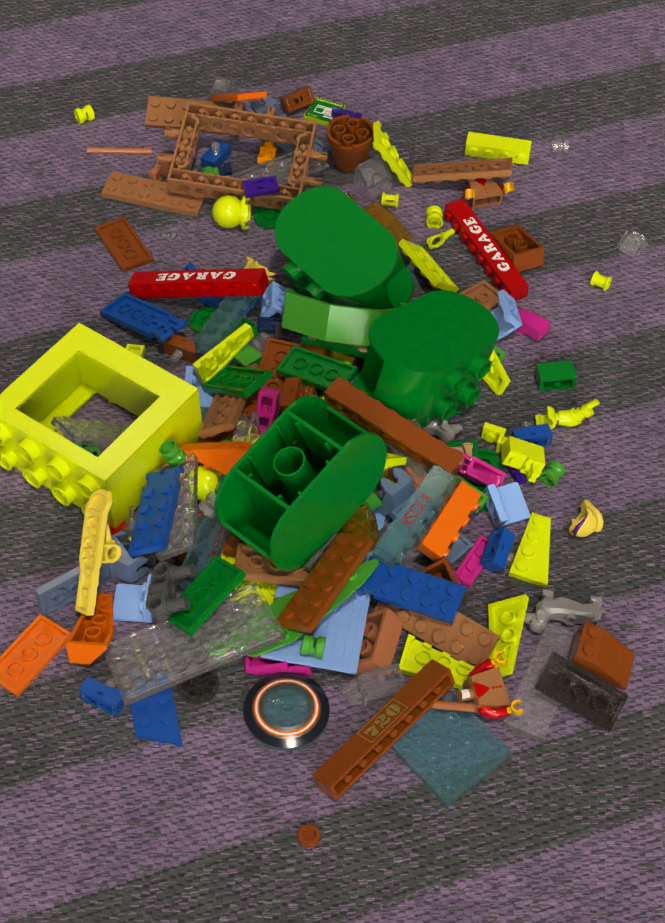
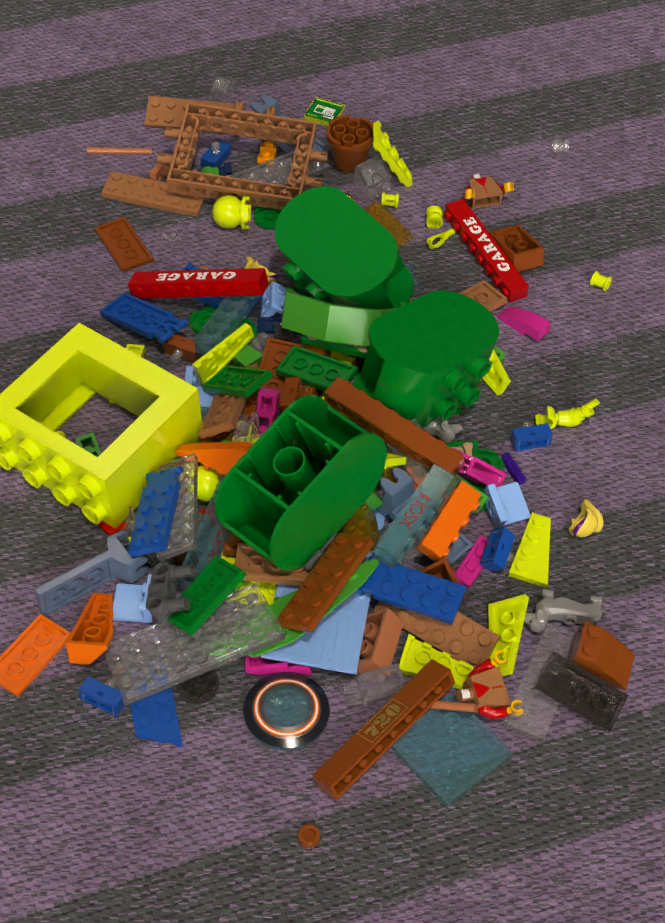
(84, 114): neon yellow wheel -> none
(88, 432): clear plate -> none
(95, 549): light yellow piece -> none
(172, 453): bright green wheel -> none
(204, 505): clear wheel -> none
(238, 96): orange tile -> none
(260, 186): dark purple plate -> none
(297, 99): dark orange piece -> none
(308, 645): bright green wheel -> none
(337, 112): dark purple axle -> none
(428, 266): neon yellow plate -> none
(462, 170): medium nougat plate -> none
(495, 147): neon yellow brick -> none
(495, 434): neon yellow bracket -> none
(506, 314): light blue bracket -> none
(523, 456): neon yellow hinge -> none
(551, 476): bright green wheel -> none
(555, 375): green brick -> none
(632, 243): clear slope -> none

